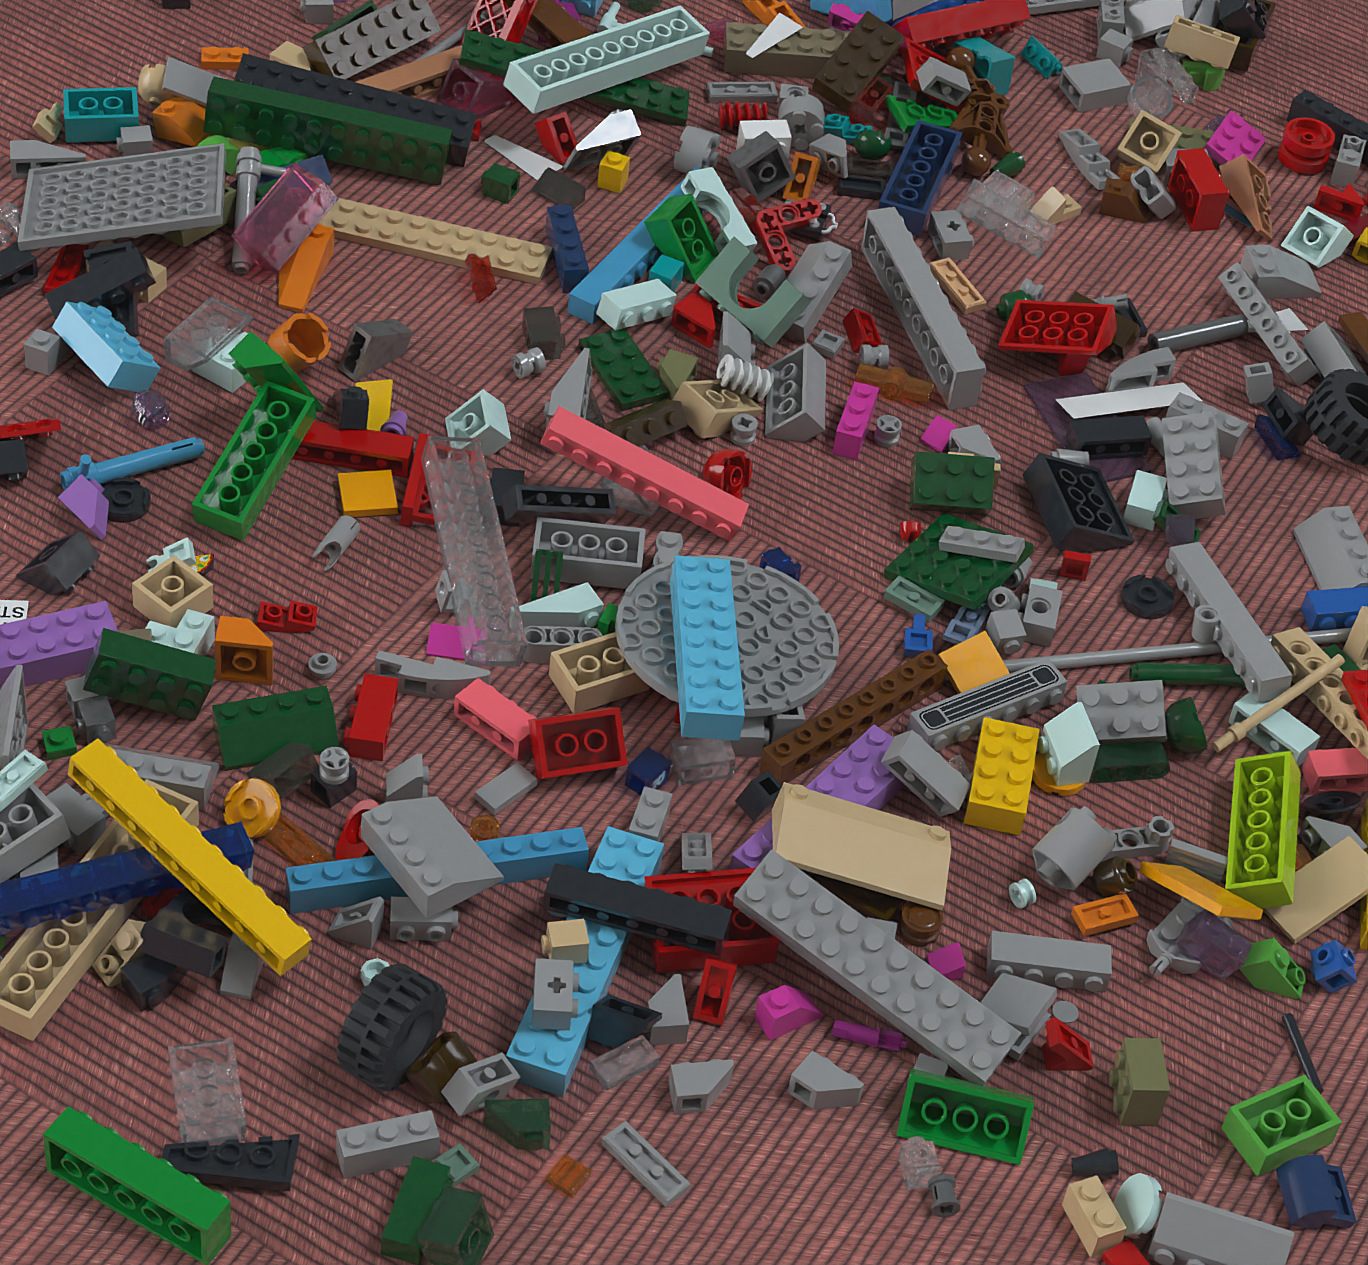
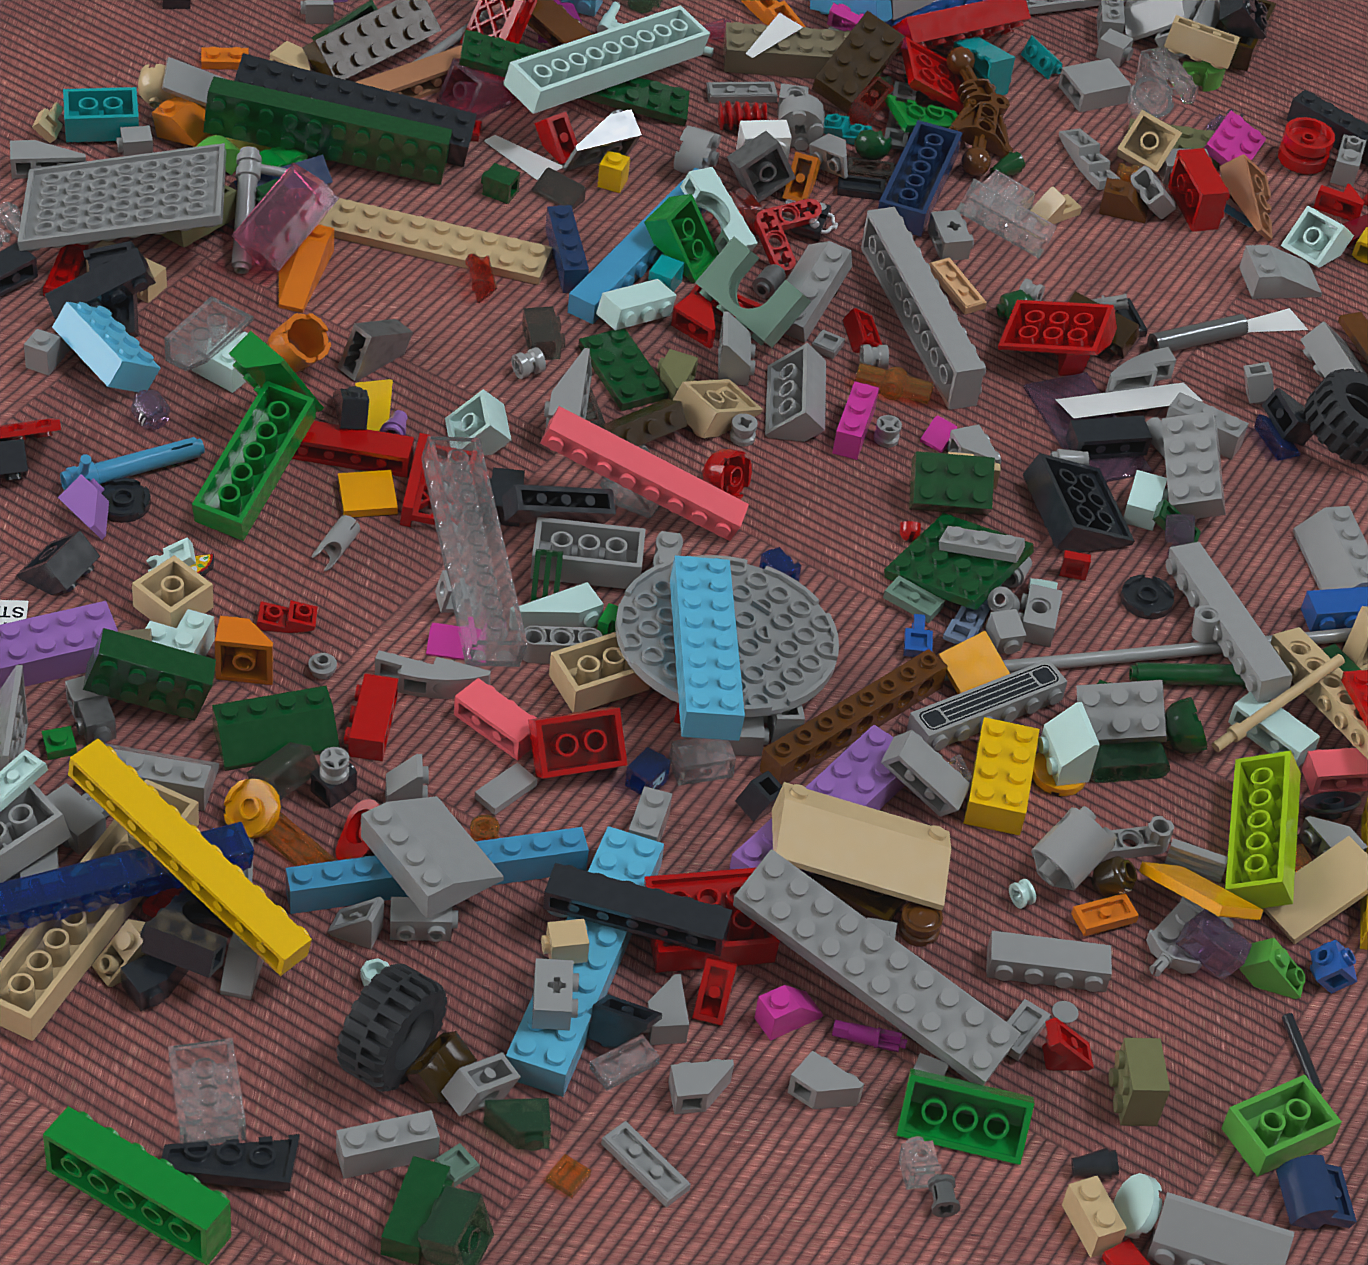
(696, 852): light grey plate -> none
(745, 376): white piece -> none
(943, 81): light grey brick -> none
(948, 961): dark pink slope -> none
(1019, 1001): light grey tile -> none
(1268, 324): light grey piece -> none

